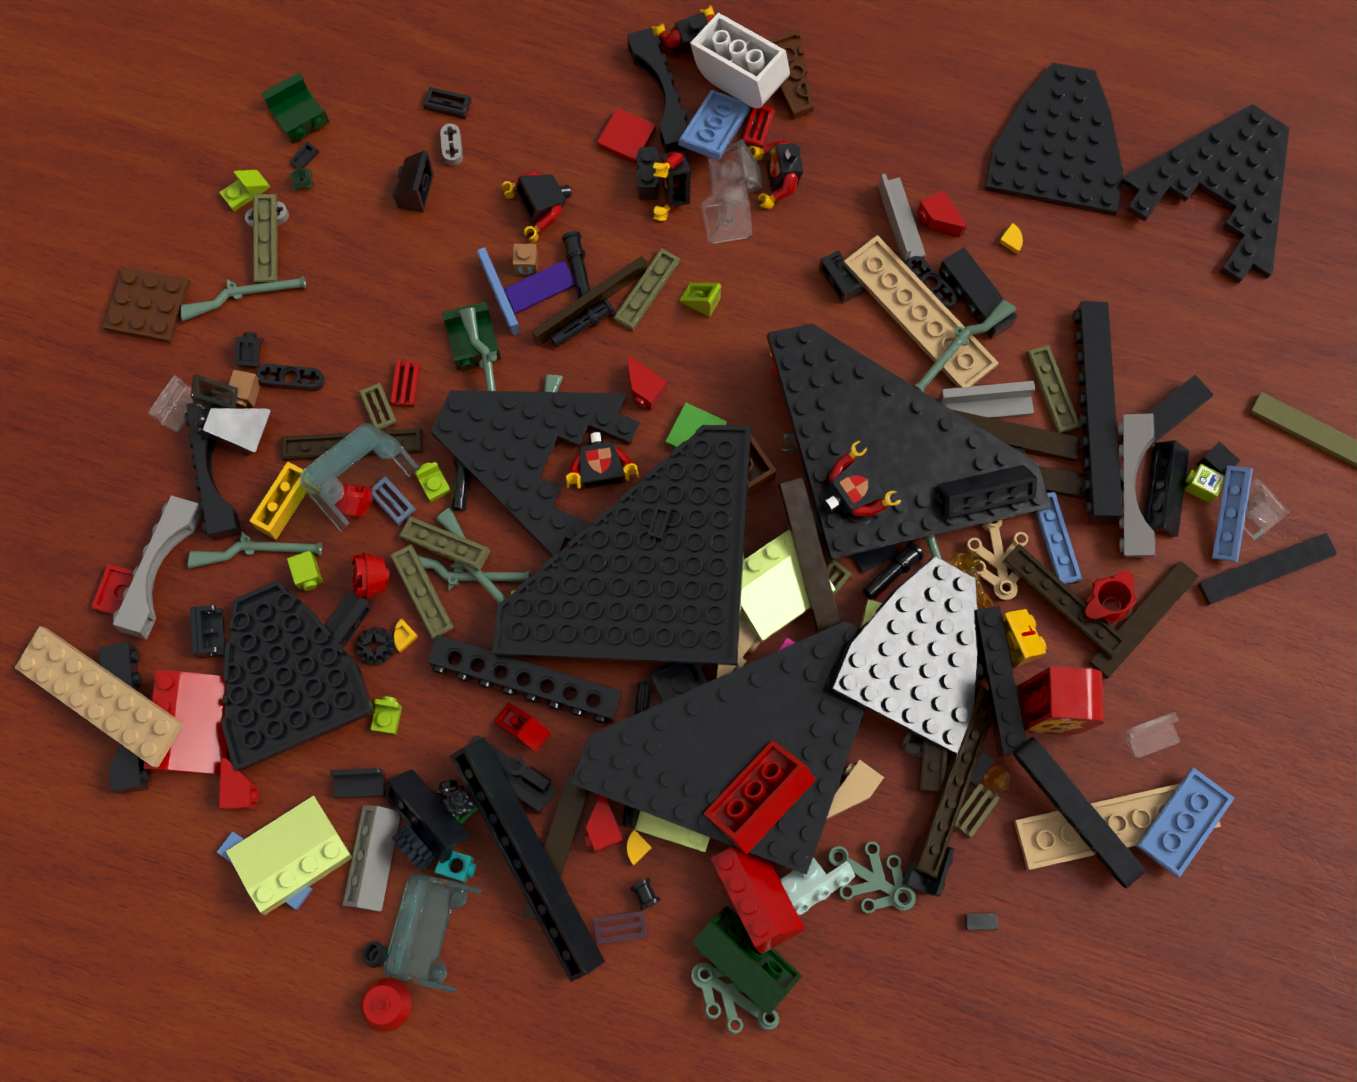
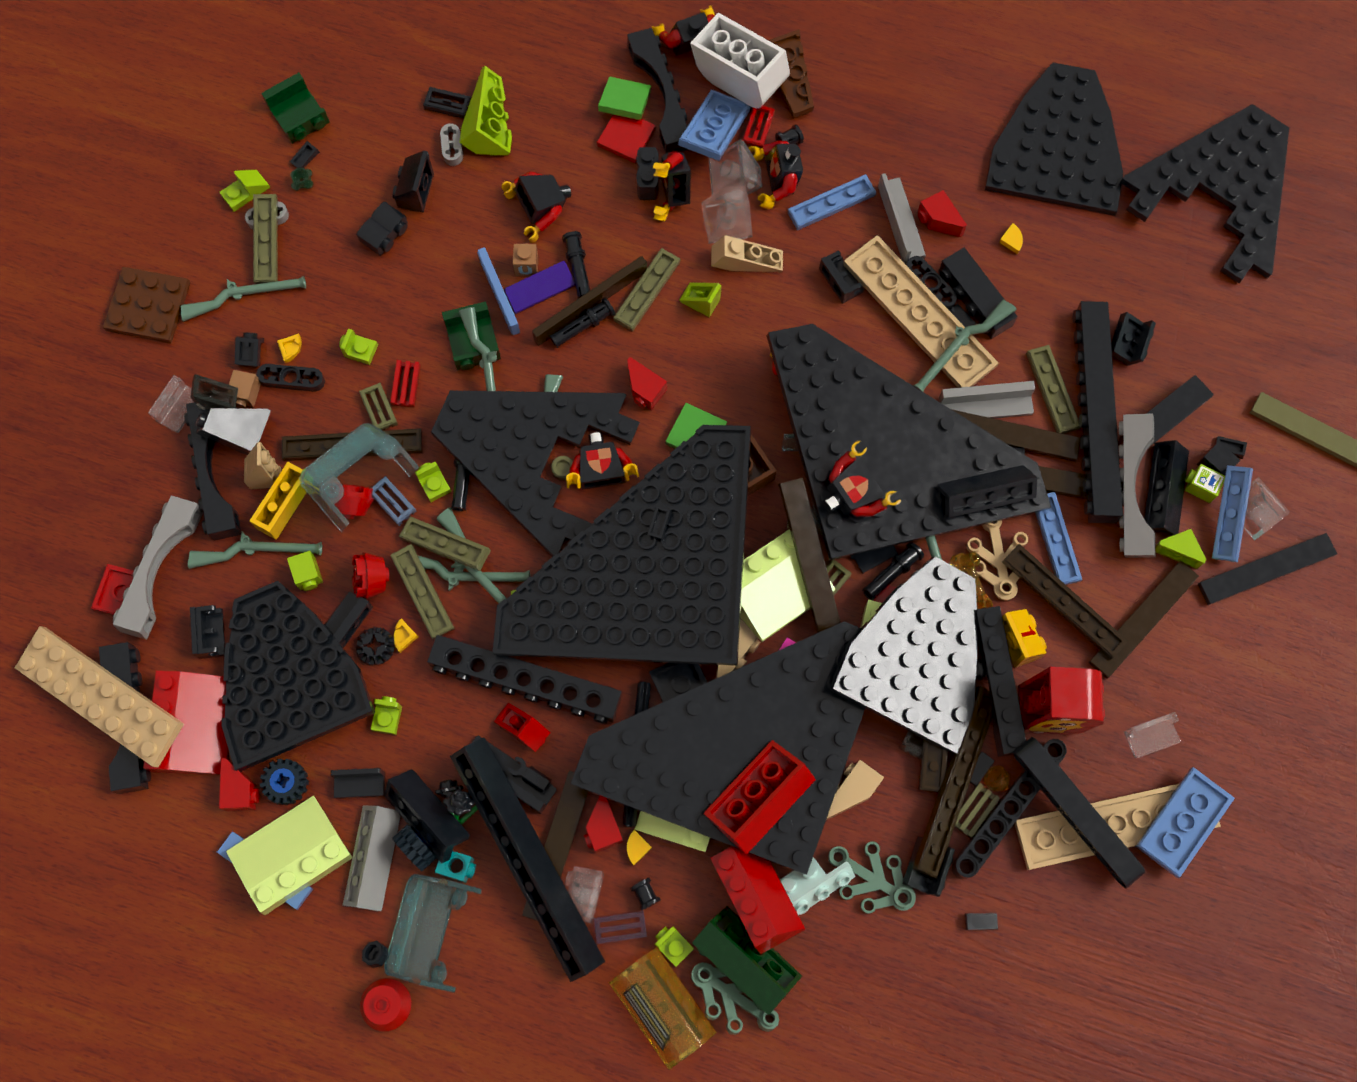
(260, 468): none -> tan slope
(290, 347): none -> yellow tile
(291, 786): none -> black wheel
(357, 347): none -> lime bracket
(382, 228): none -> black brick
(485, 121): none -> lime wedge
(561, 466): none -> olive tile
(585, 890): none -> clear slope
(624, 98): none -> bright green tile
(662, 1008): none -> clear yellow brick
(673, 945): none -> lime bracket
(742, 255): none -> tan slope
(792, 135): none -> black bush
(831, 202): none -> medium blue tile
(962, 316): none -> black piece
(1003, 819): none -> black beam
(1111, 598): red piece -> none
(1131, 339): none -> black bracket
(1182, 548): none -> lime slope
(1236, 447): none -> black piece

